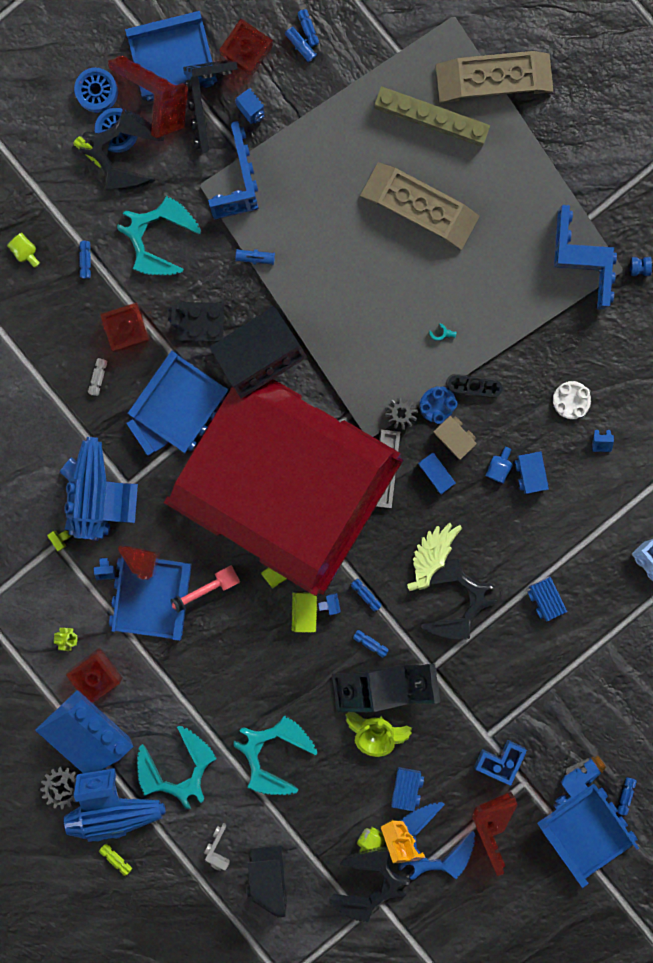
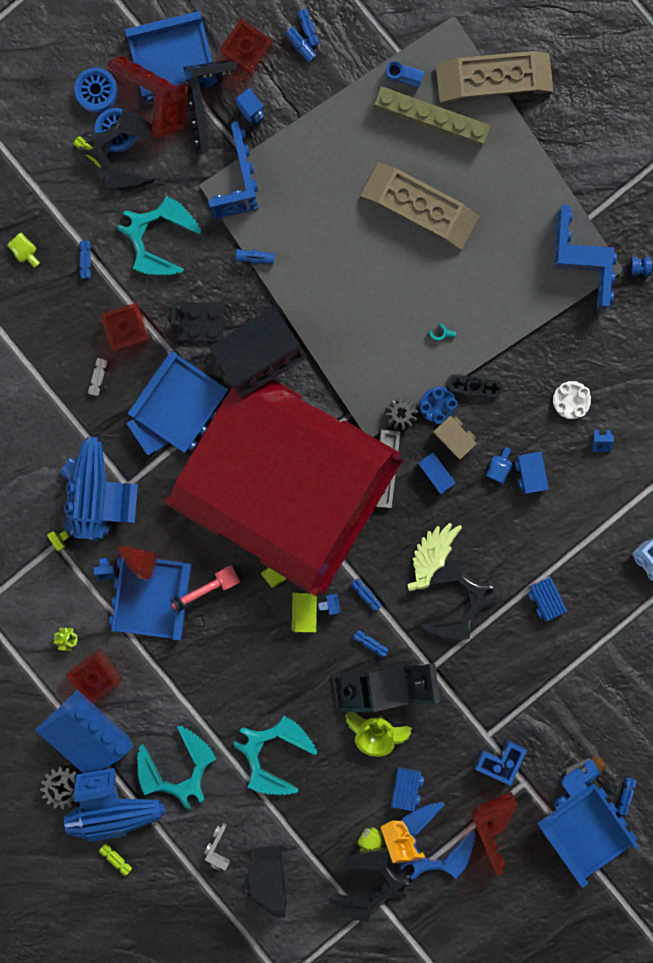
(406, 74): none -> blue piece

